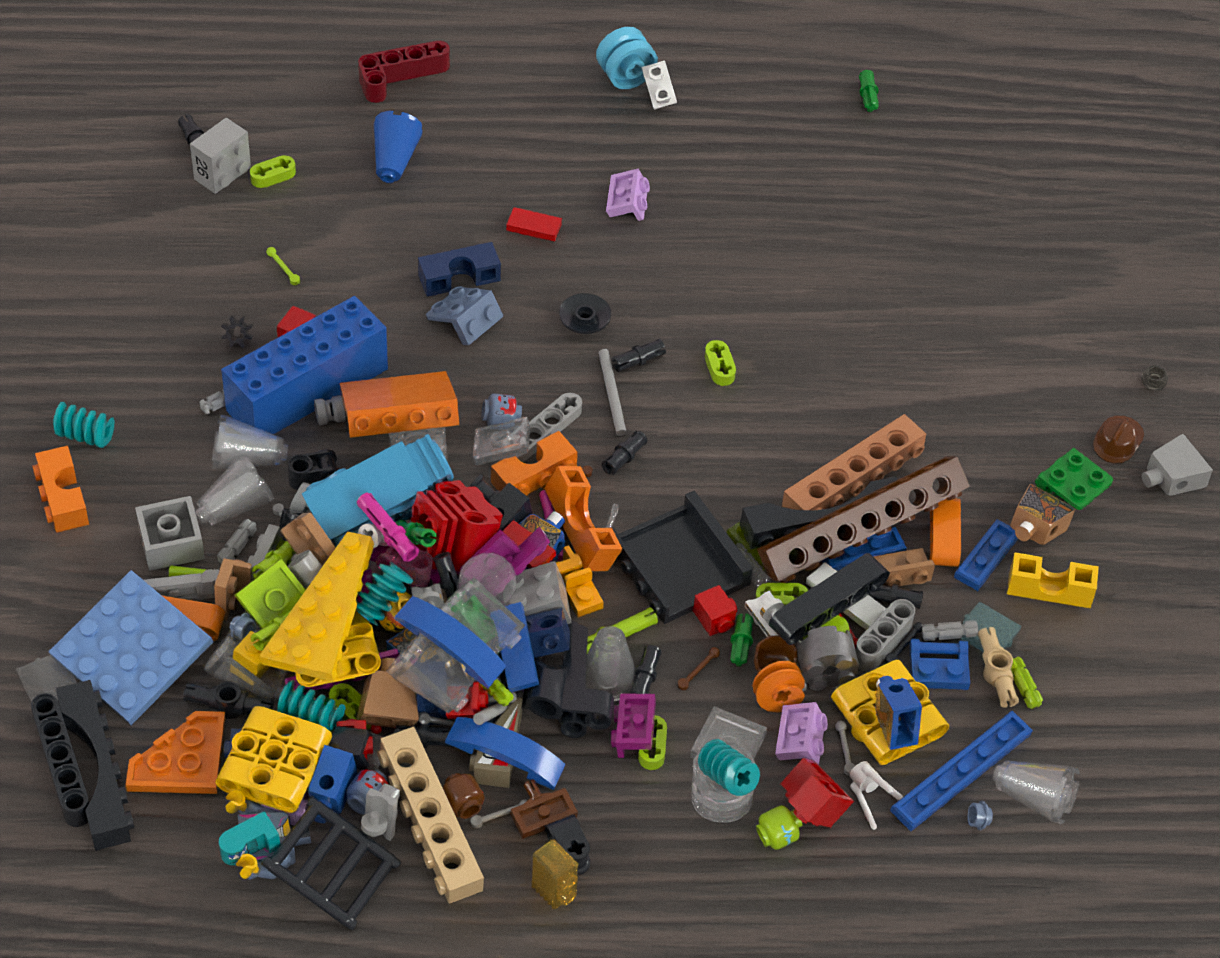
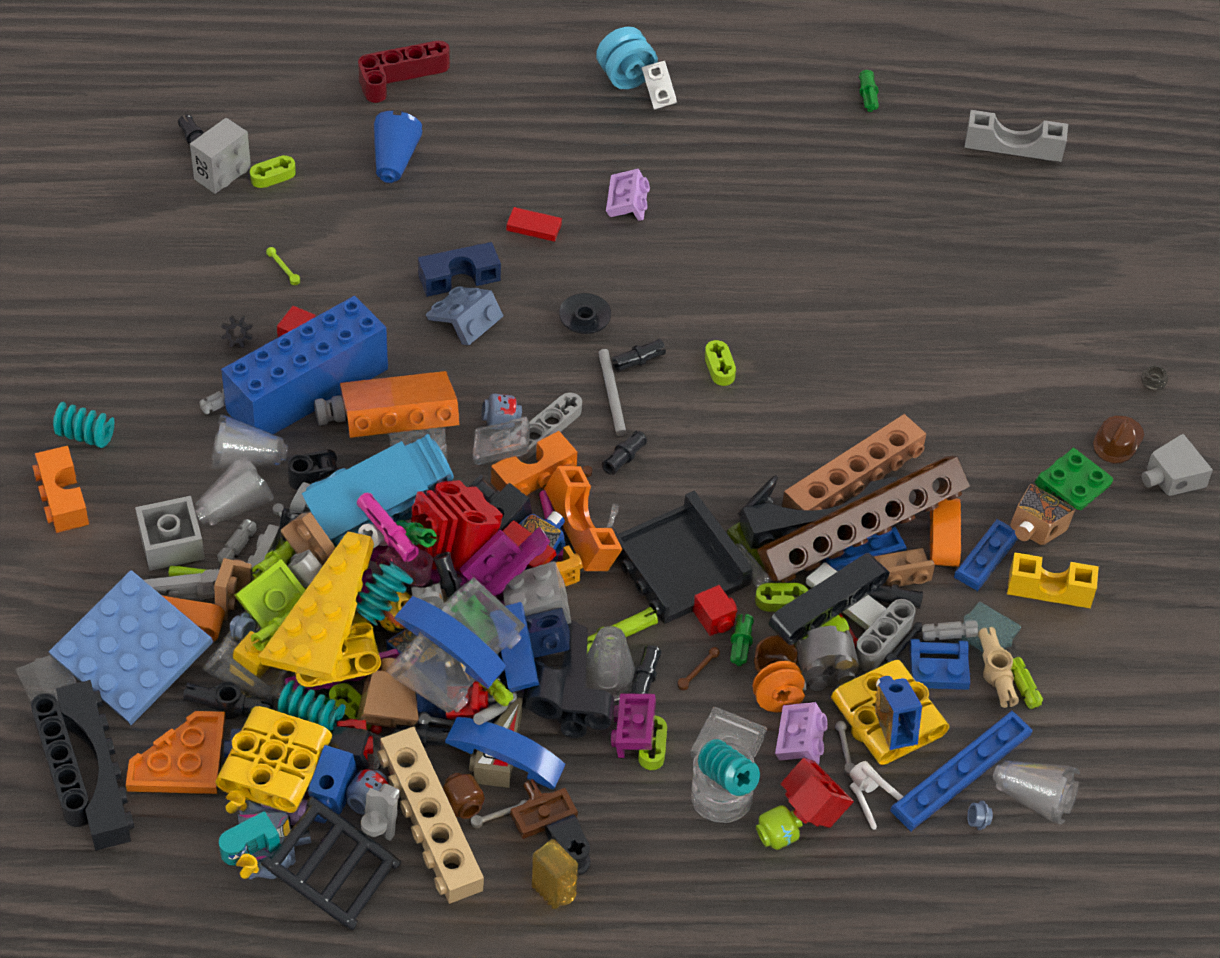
(493, 573): clear tile -> none
(582, 592): light orange bracket -> none
(762, 610): white hips -> none
(763, 495): none -> black dish
(1042, 142): none -> light grey arch

